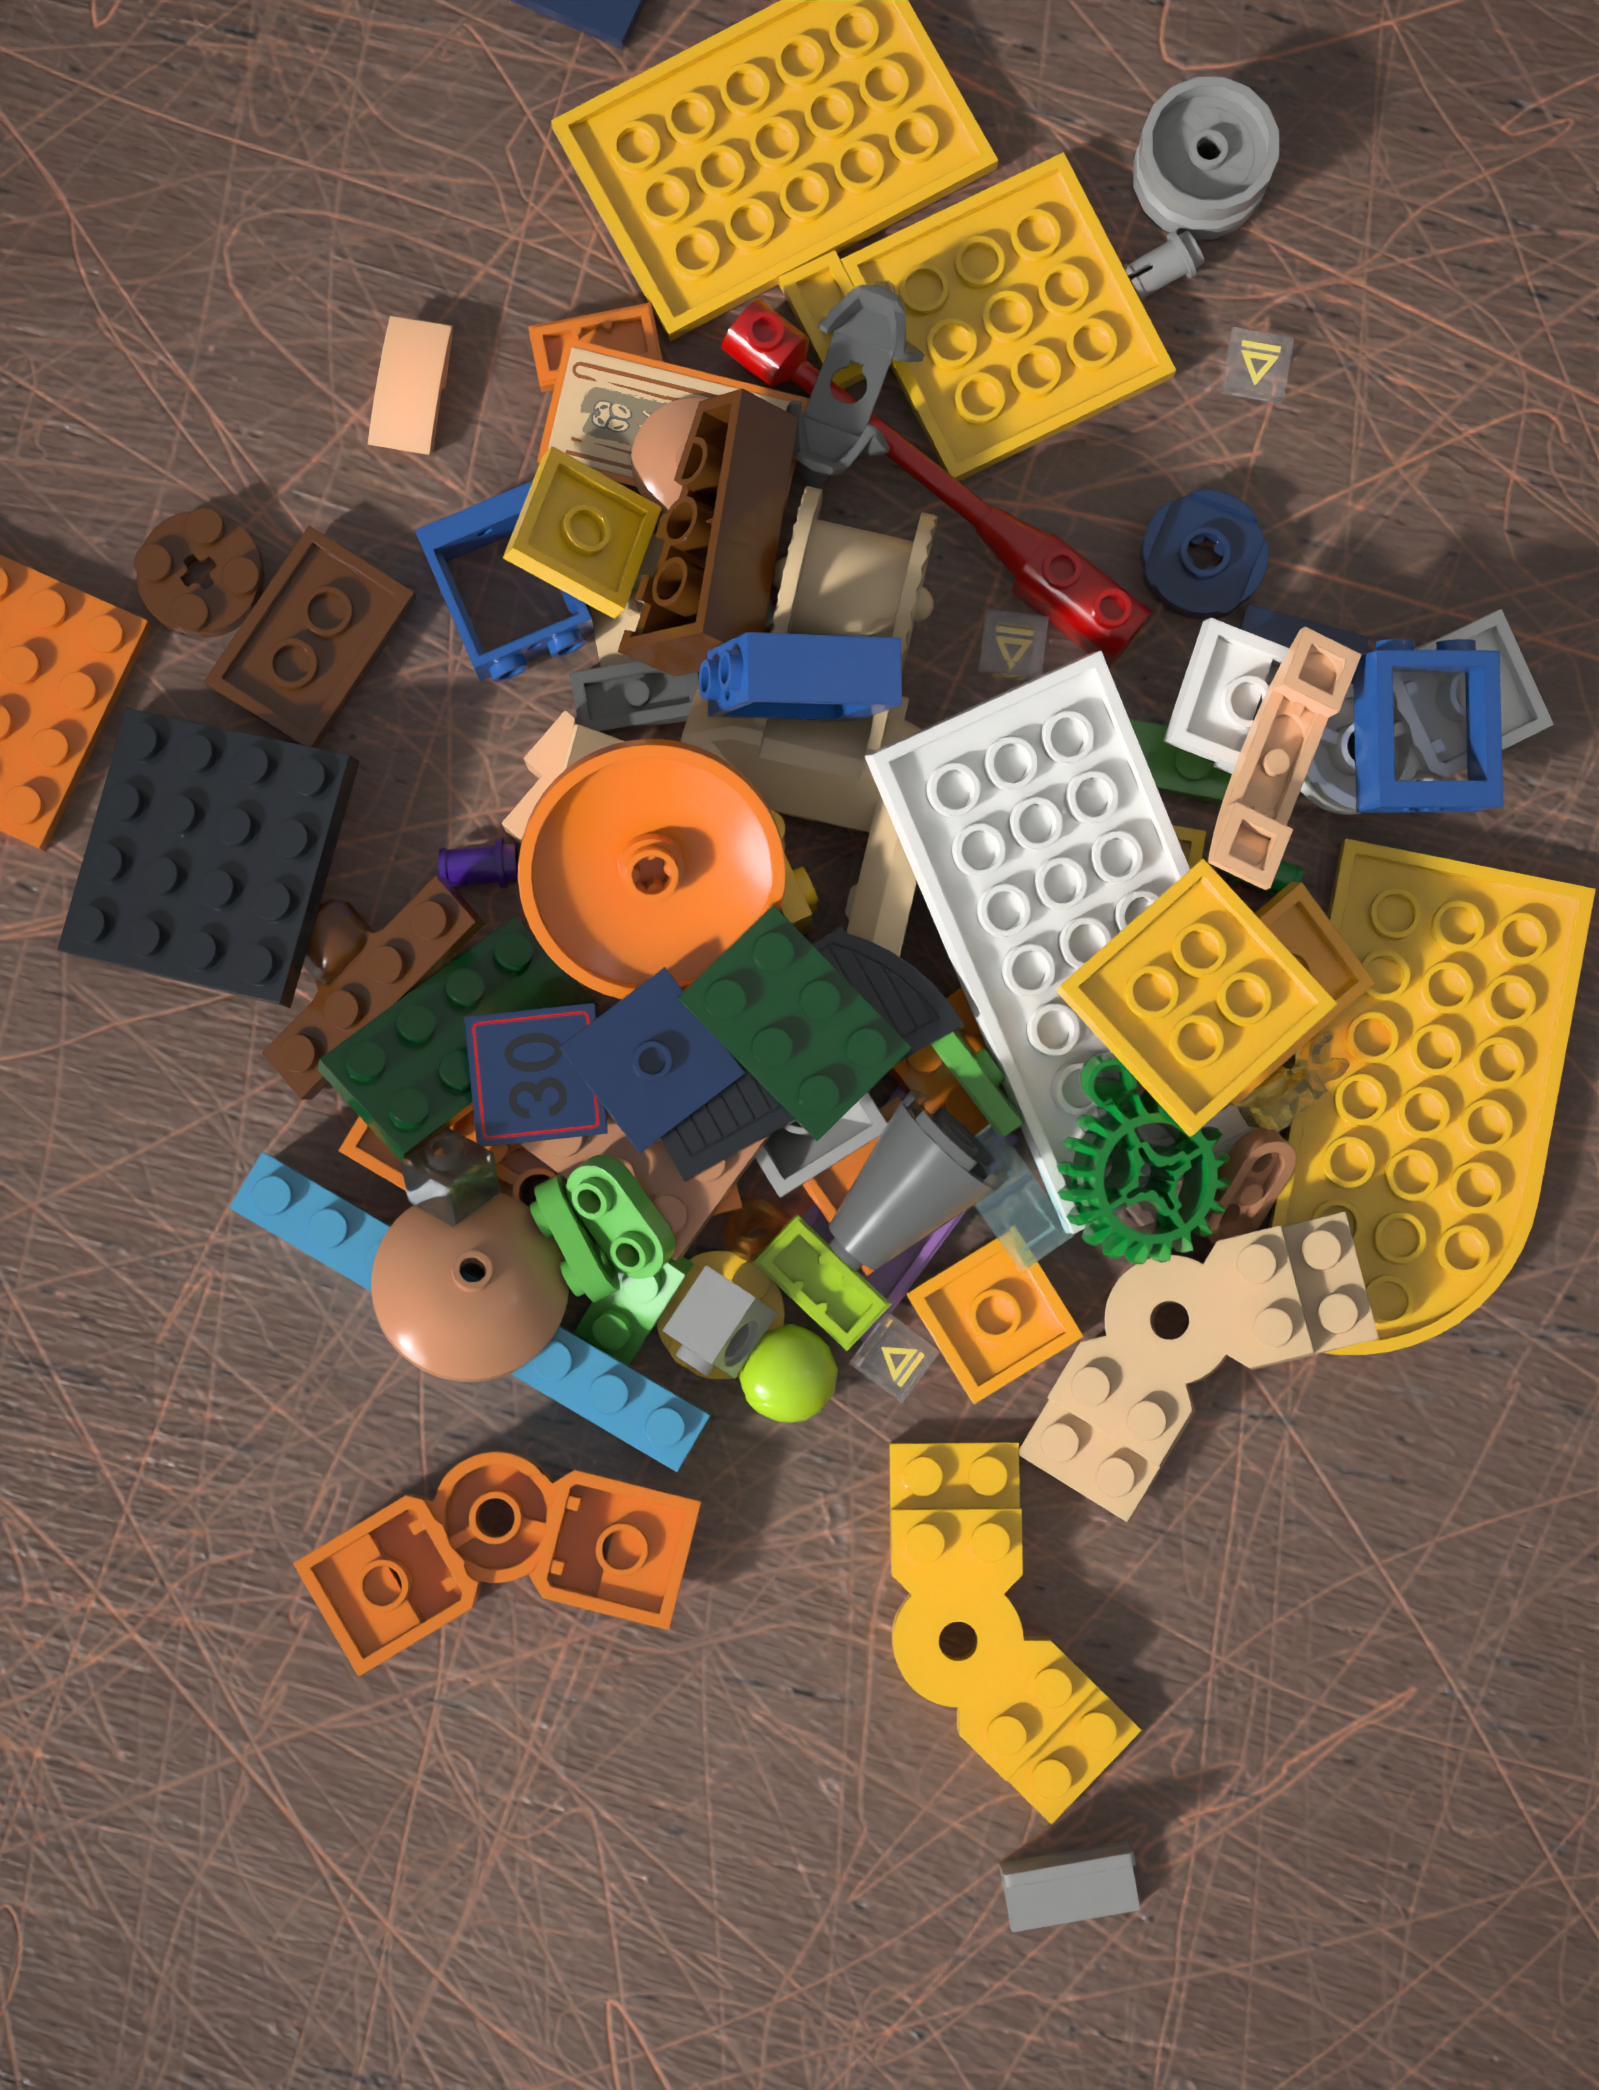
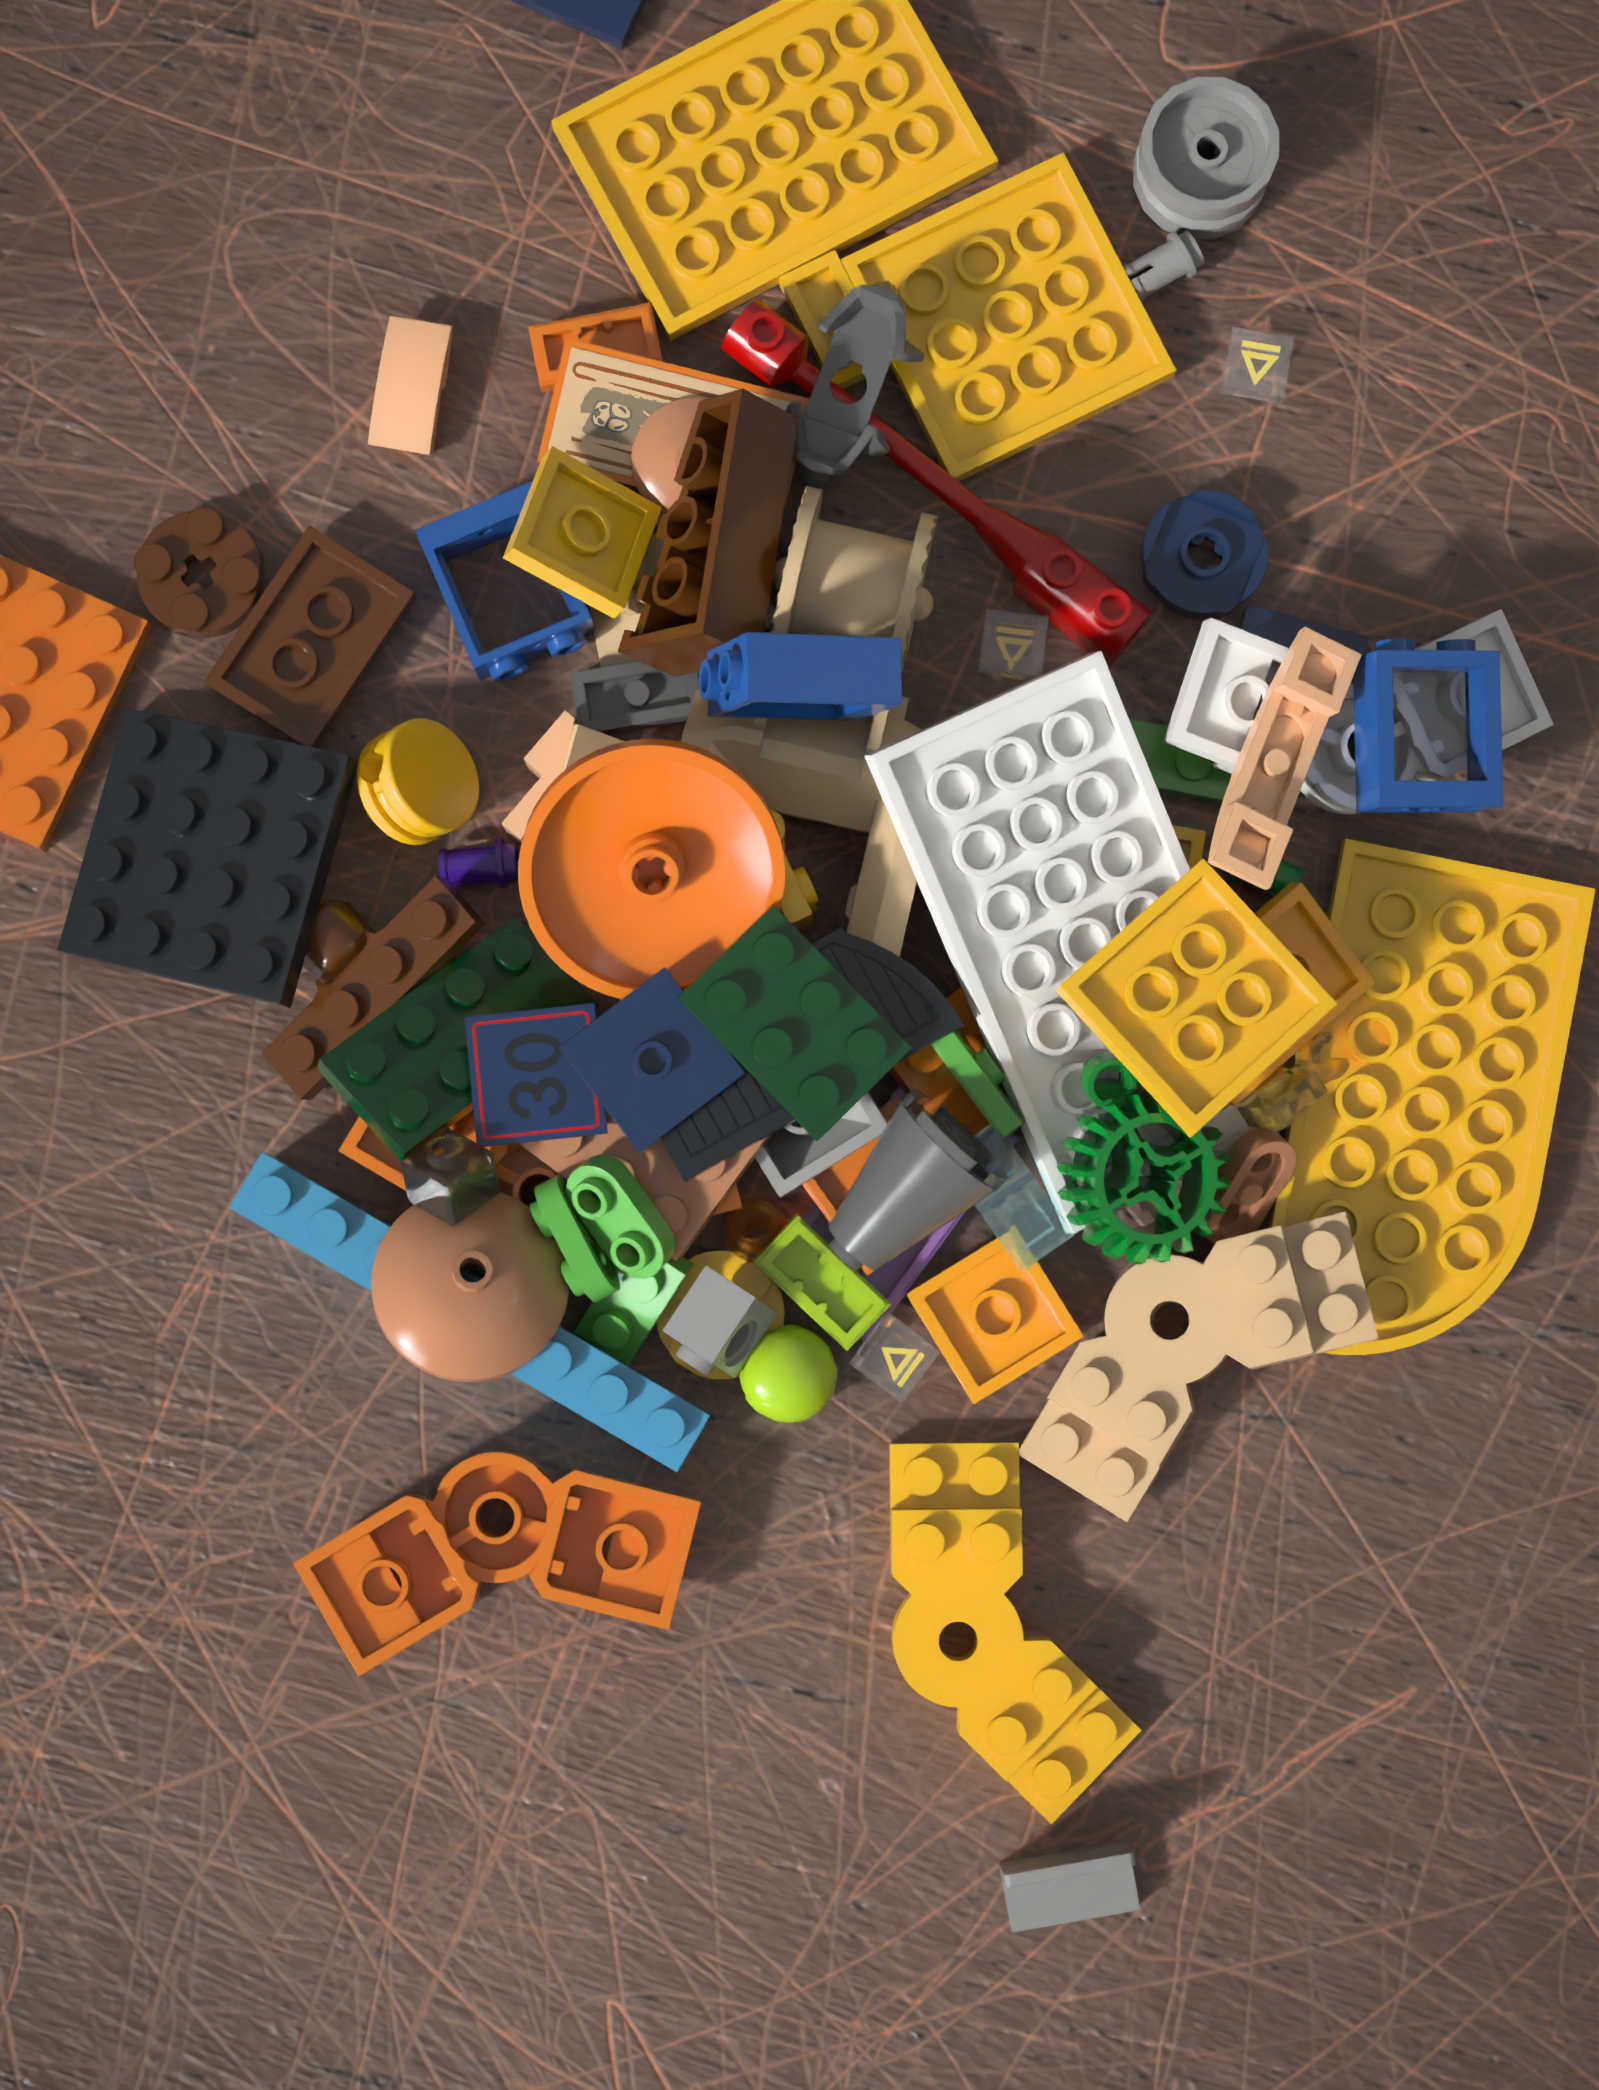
(417, 781): none -> yellow head

